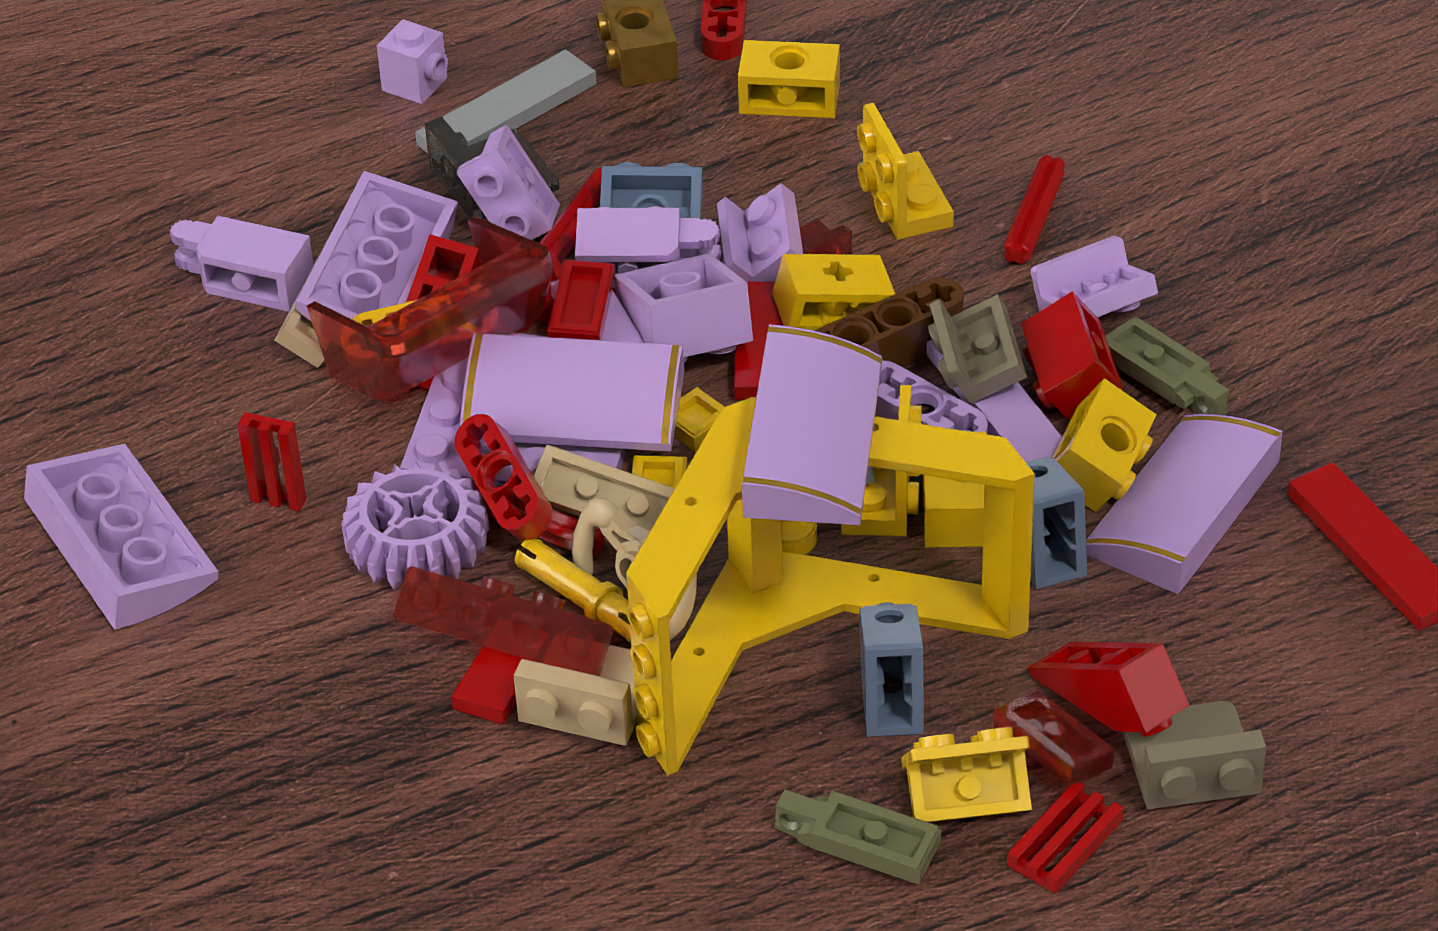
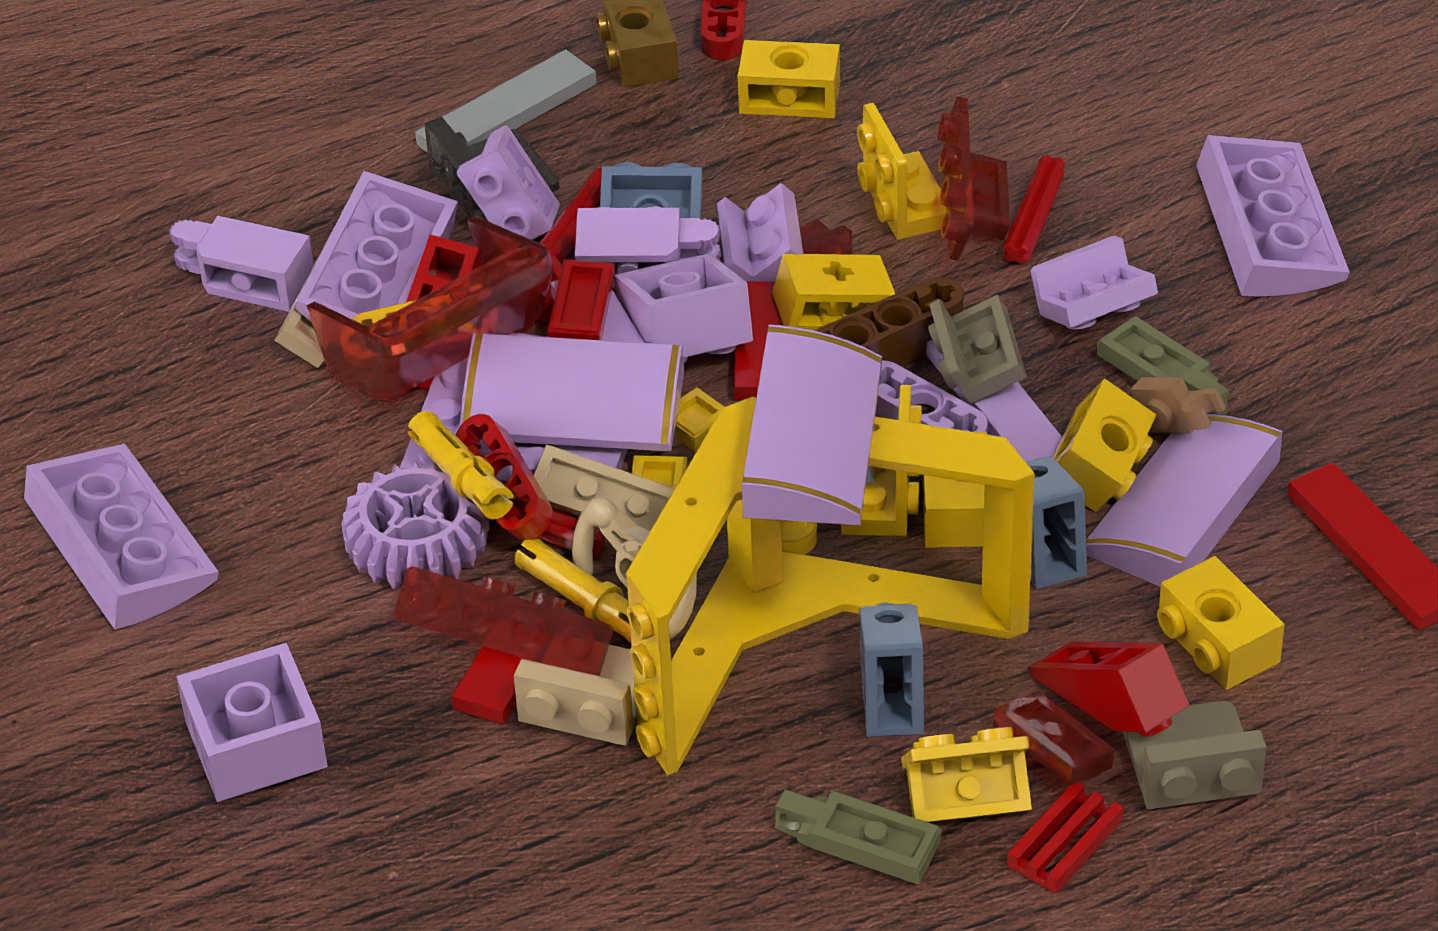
(252, 722): none -> lavender brick
(262, 460): red tile -> none
(412, 61): lavender brick -> none
(469, 474): none -> yellow pin
(972, 187): none -> clear red bracket
(1067, 353): red brick -> none
(1176, 406): none -> medium nougat plate
(1220, 623): none -> yellow brick
(1270, 216): none -> lavender slope

